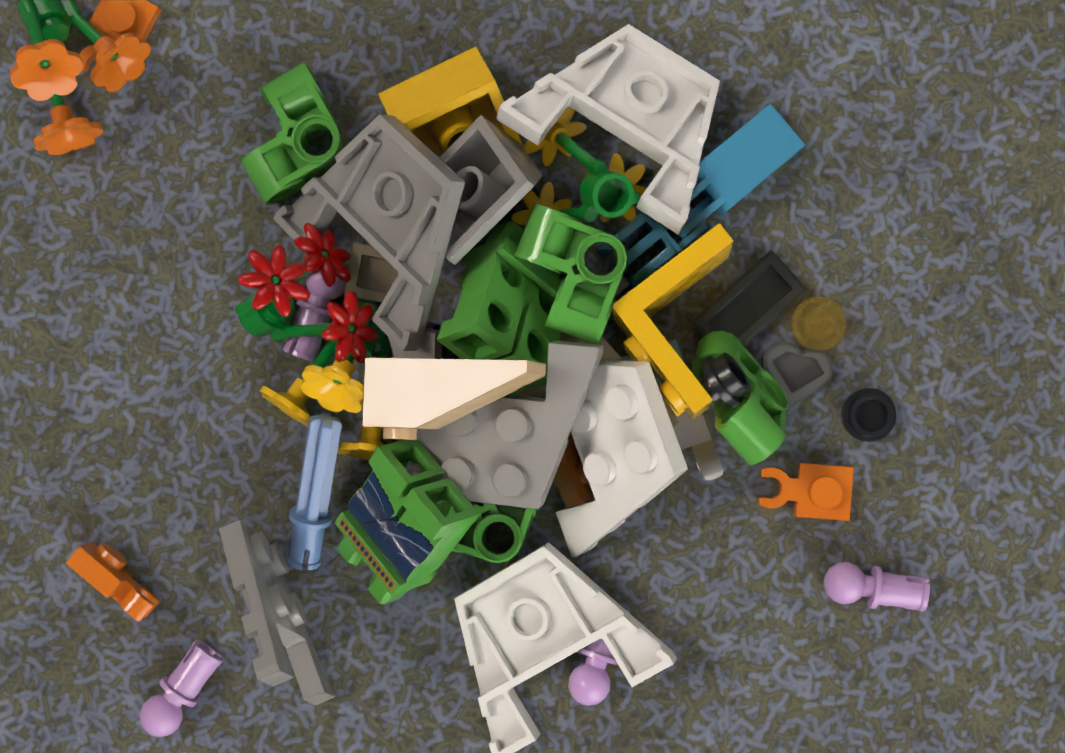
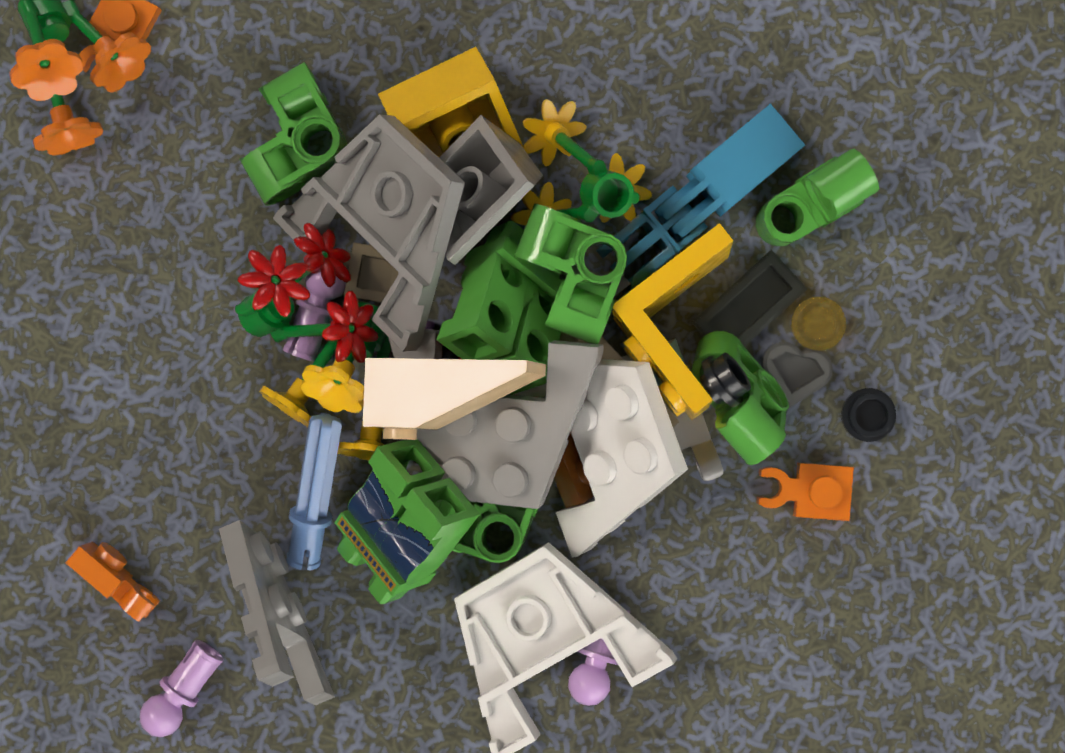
(642, 98): white wing -> none
(820, 197): none -> bright green piece
(847, 584): lavender pin -> none

